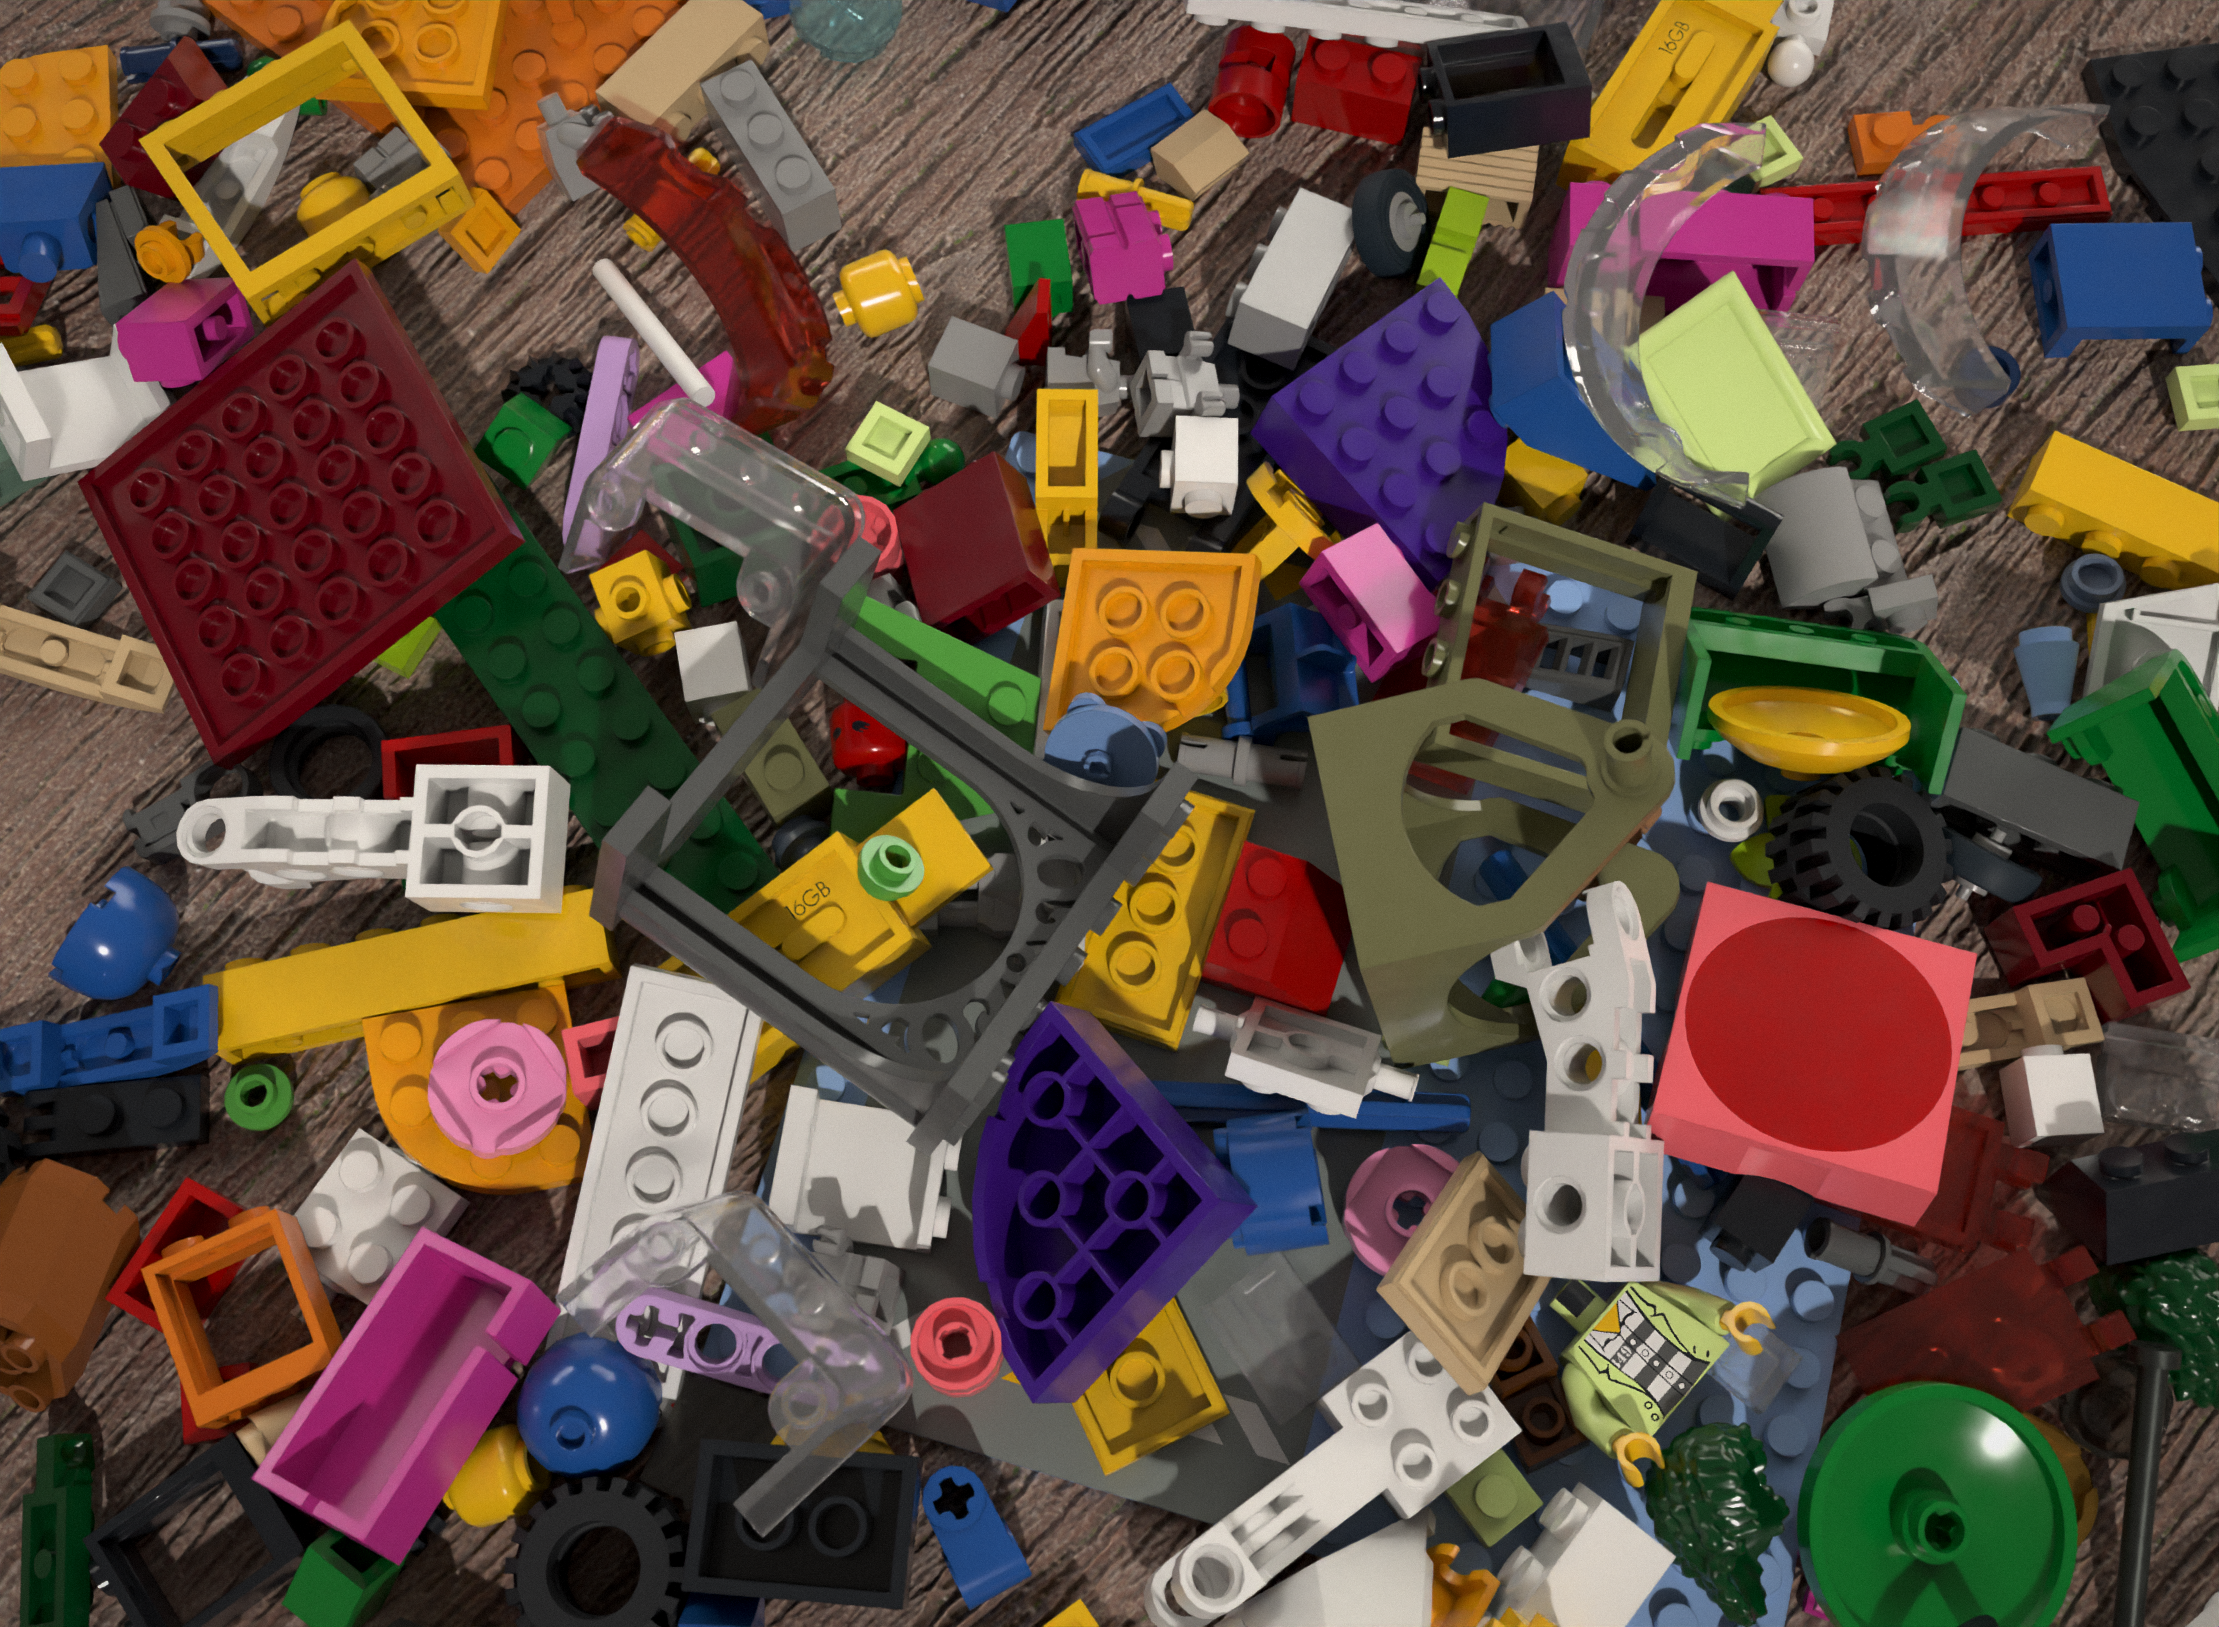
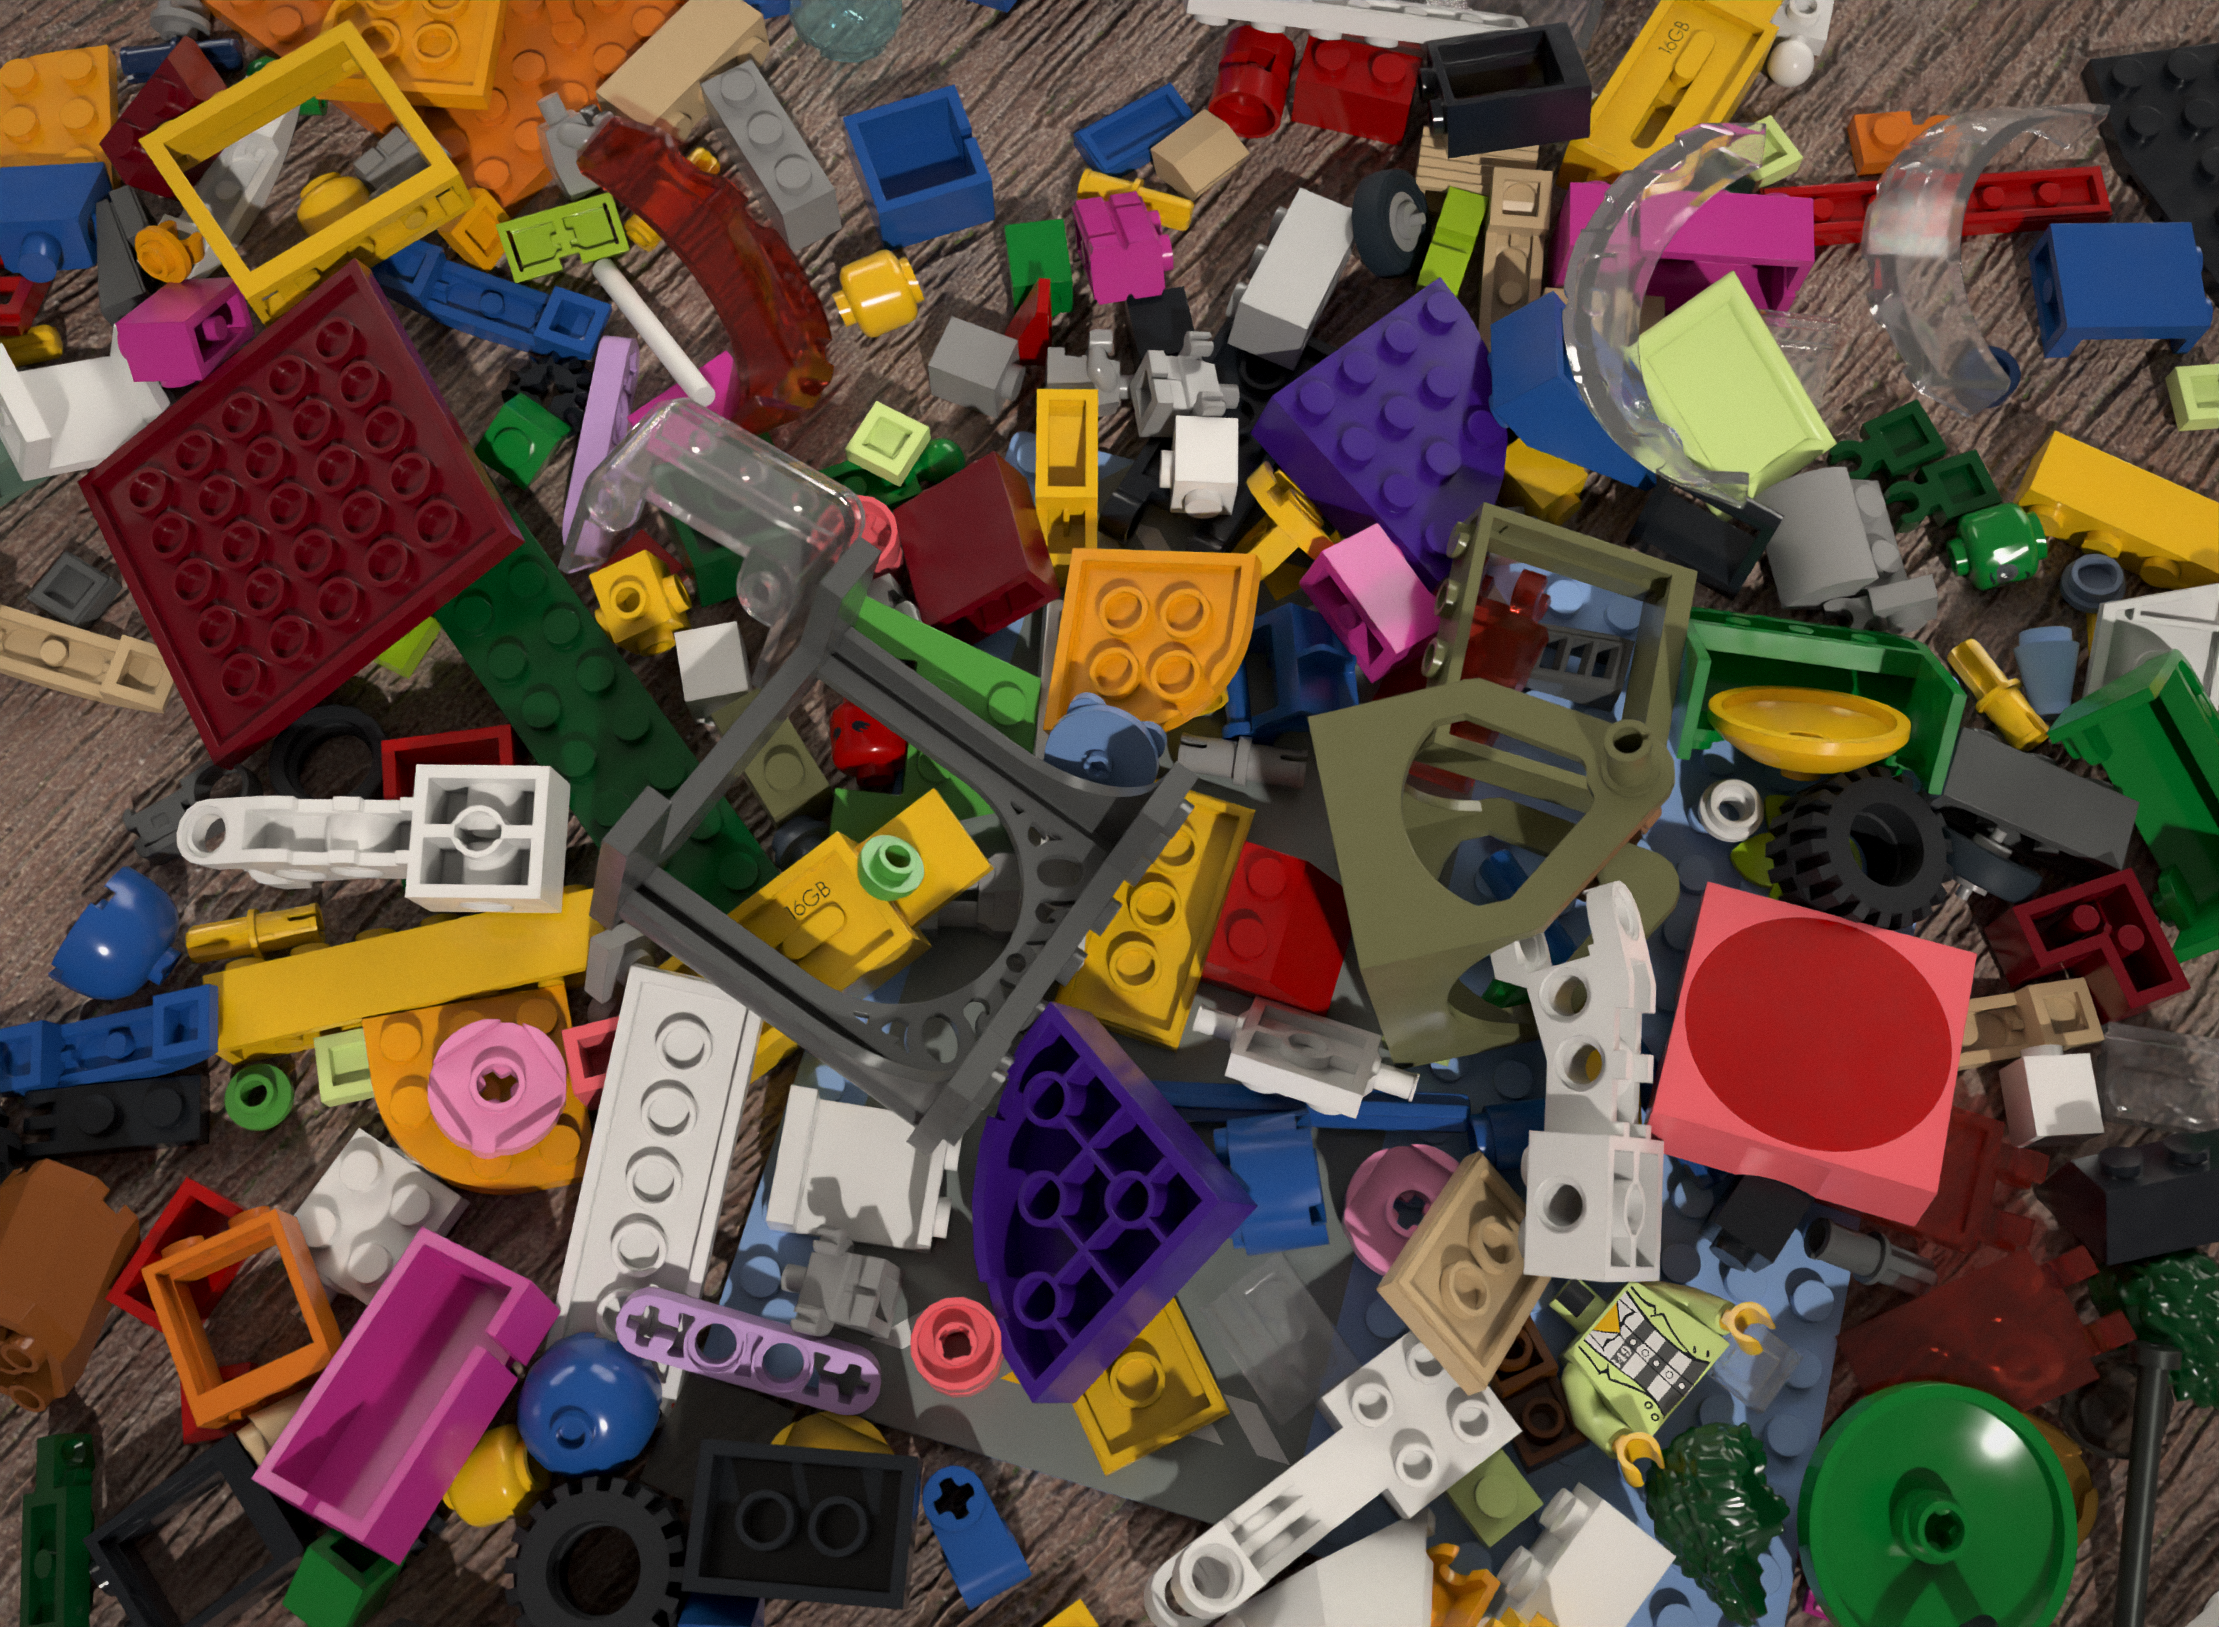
(256, 933): none -> yellow axle
(343, 1068): none -> yellowish green plate
(491, 305): none -> blue slope
(562, 233): none -> lime piece
(609, 967): none -> light grey plate
(847, 1368): clear windscreen -> none
(915, 165): none -> blue piece
(1503, 1131): none -> blue brick
(1512, 244): none -> tan slope
(1997, 546): none -> green head
(1998, 696): none -> yellow axle

